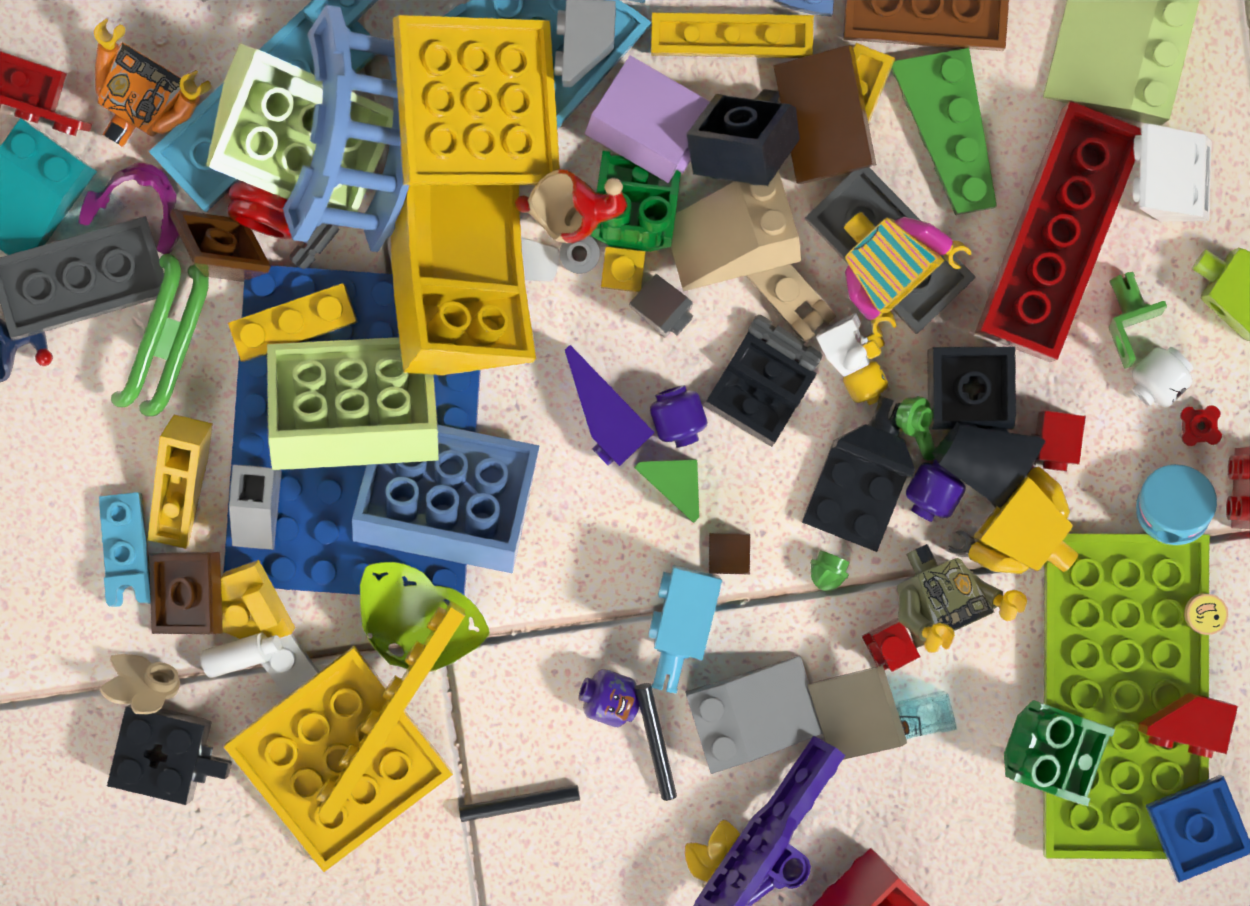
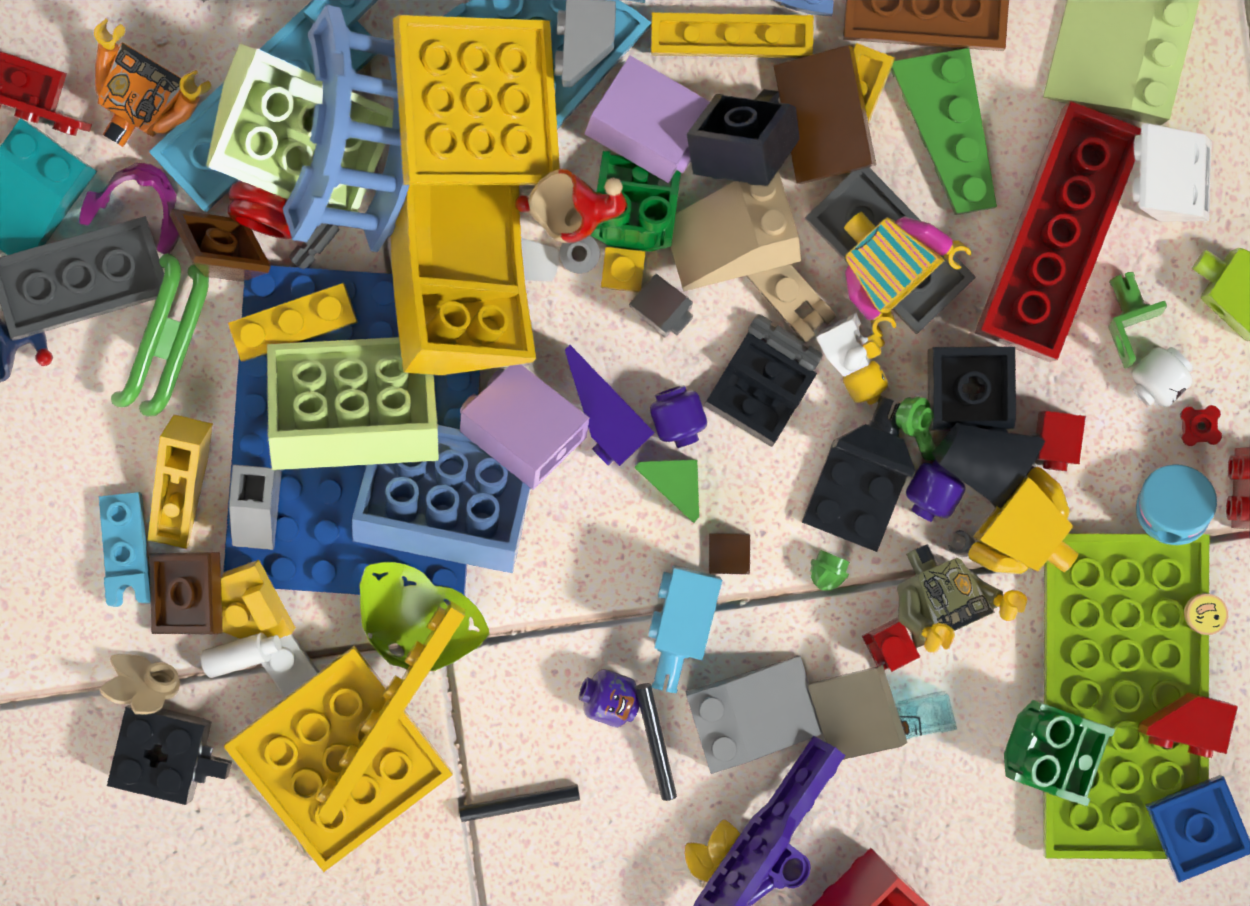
(523, 424): none -> lavender brick

